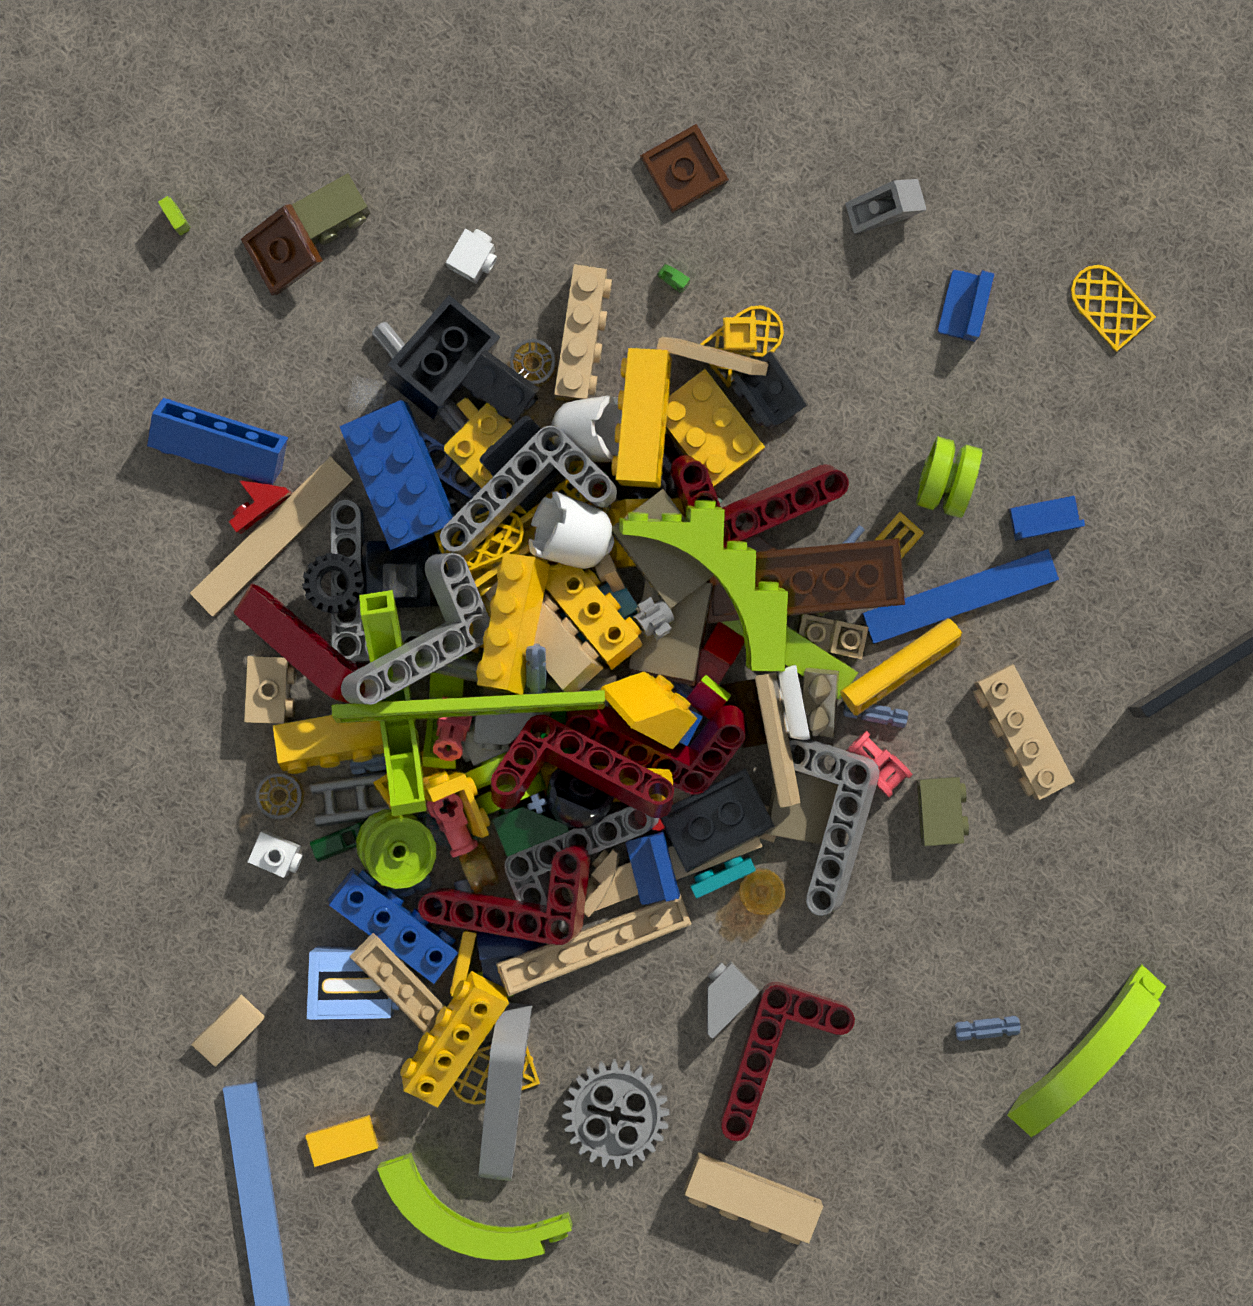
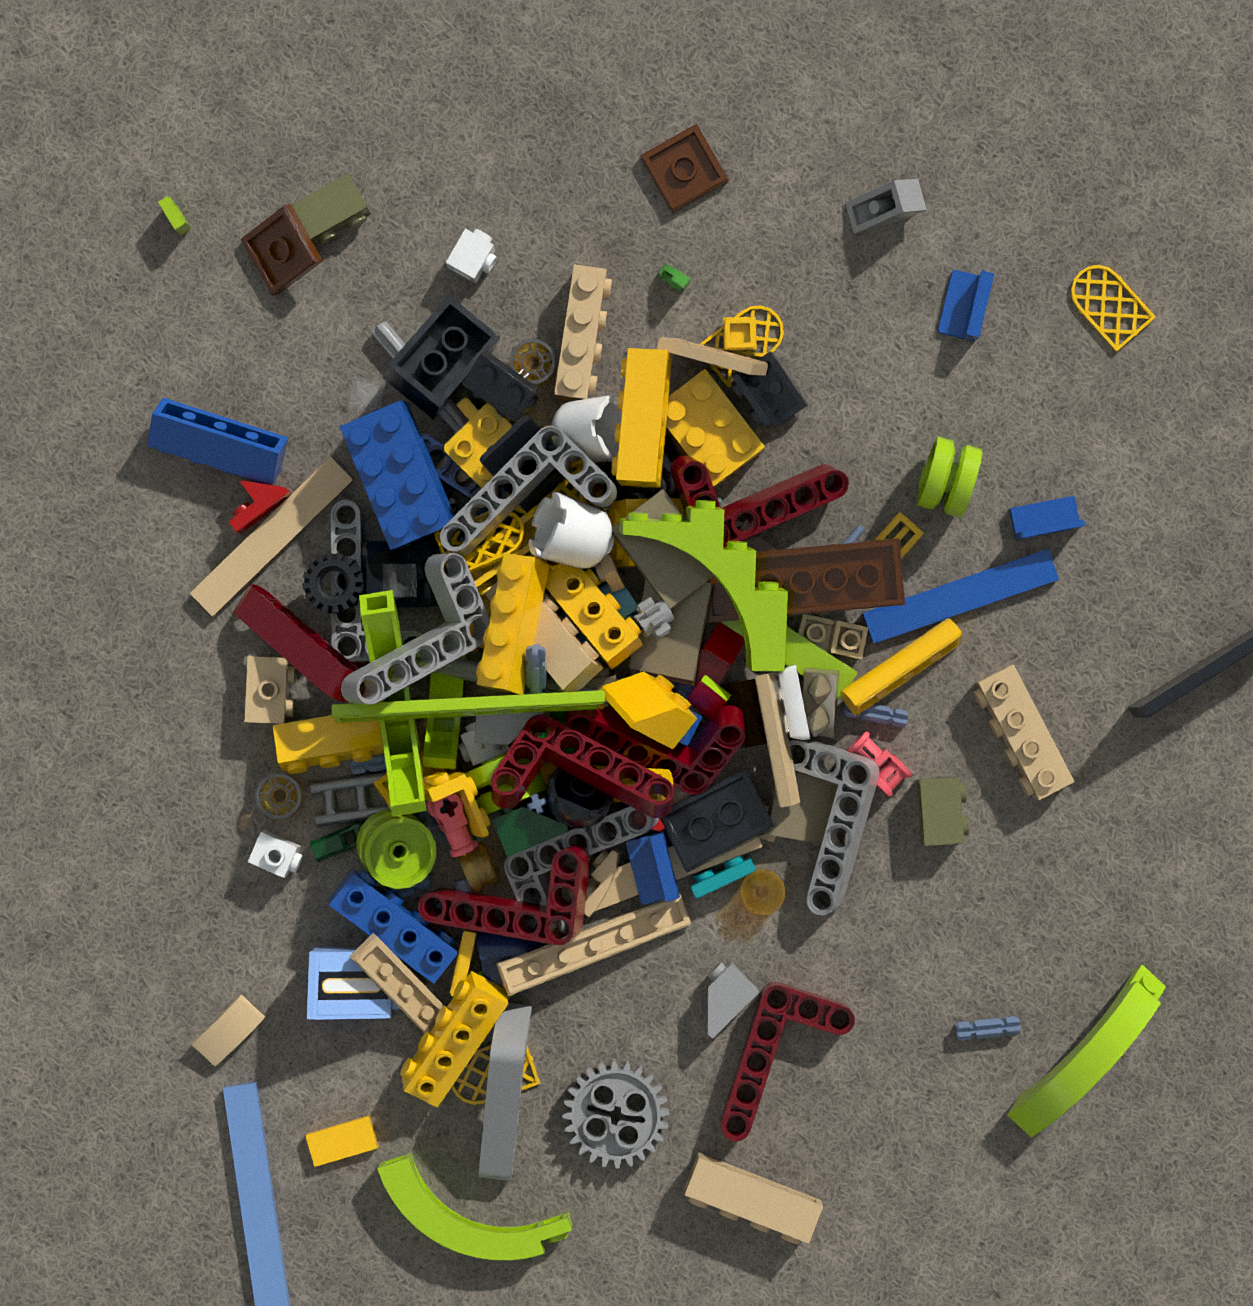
(451, 732): coral connector -> none

